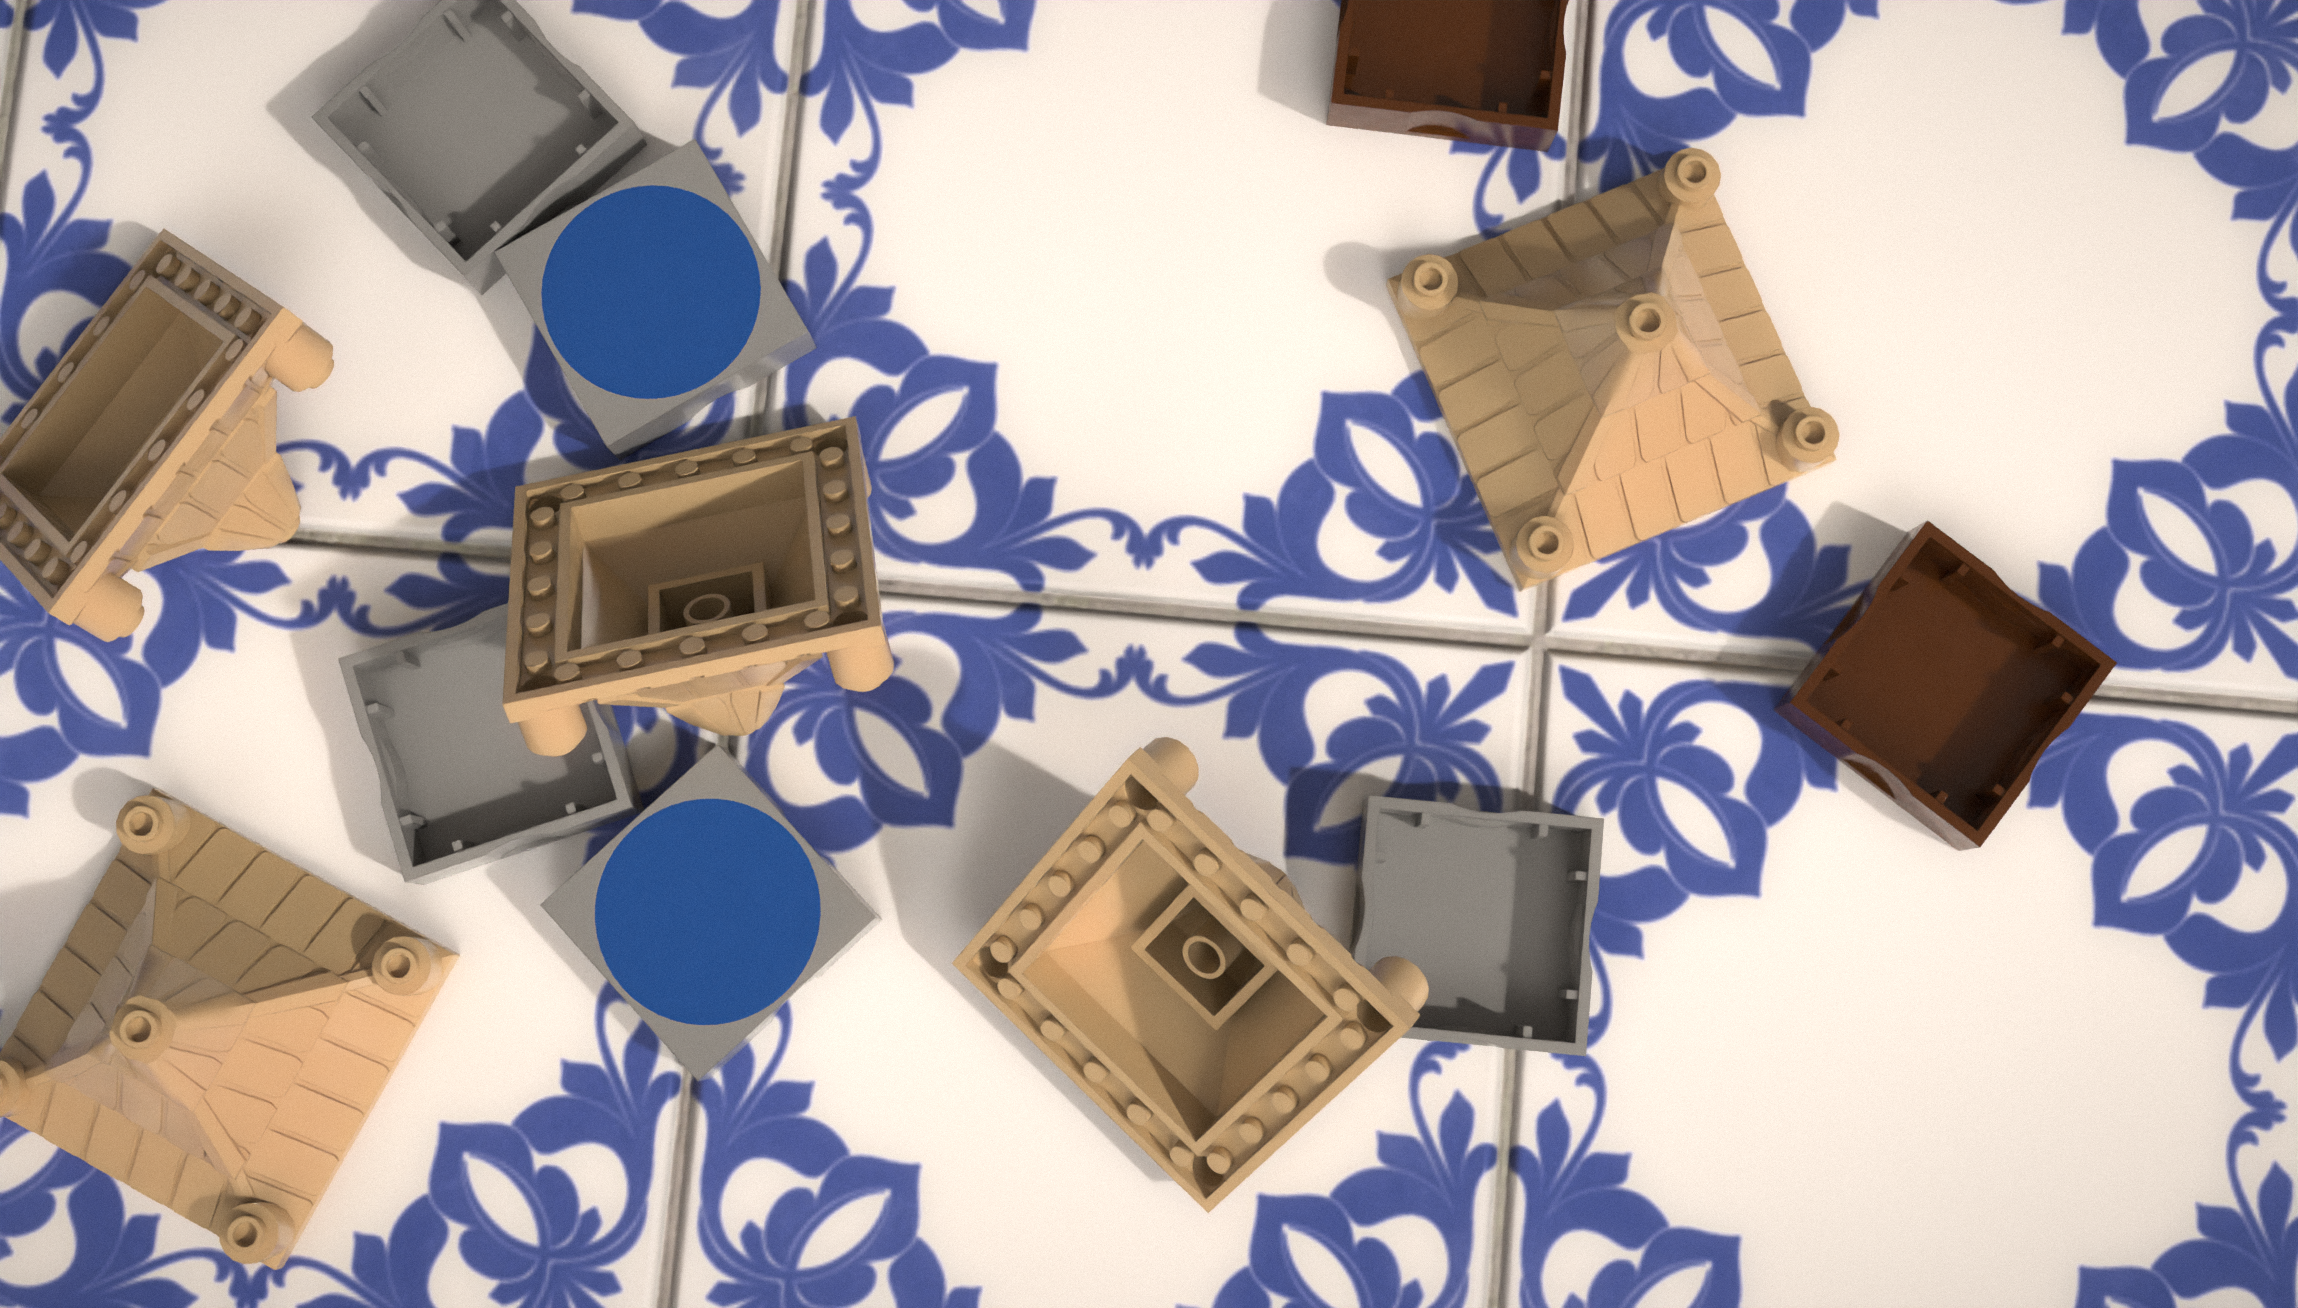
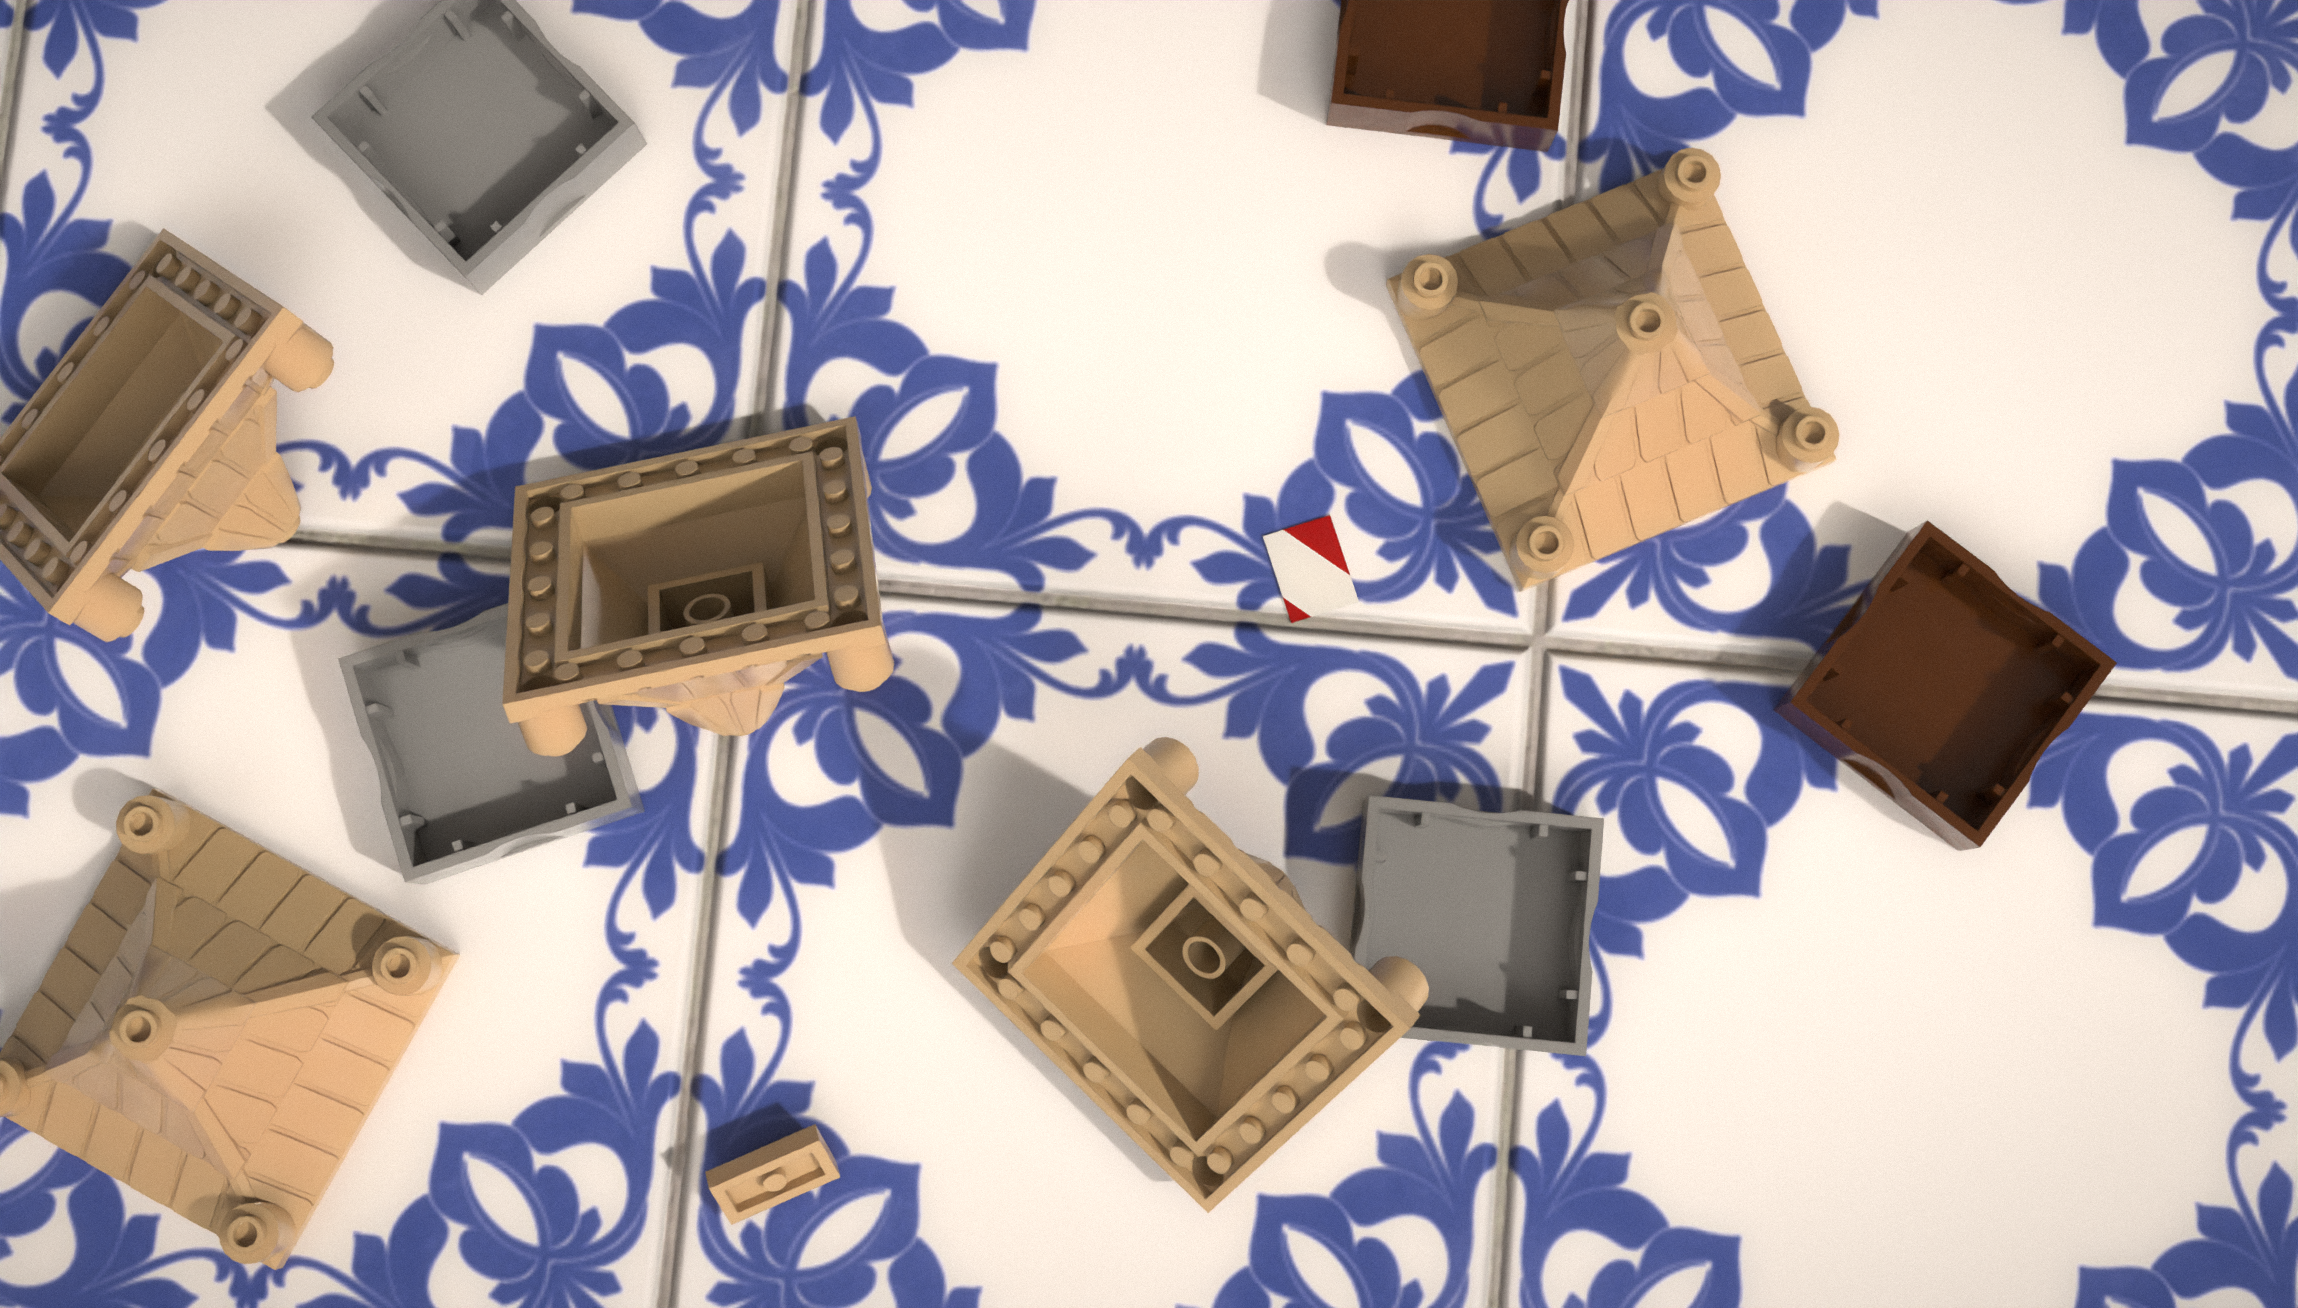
(655, 299): blue tile -> none
(710, 913): blue tile -> none
(772, 1174): none -> tan plate
(1310, 569): none -> white sticker

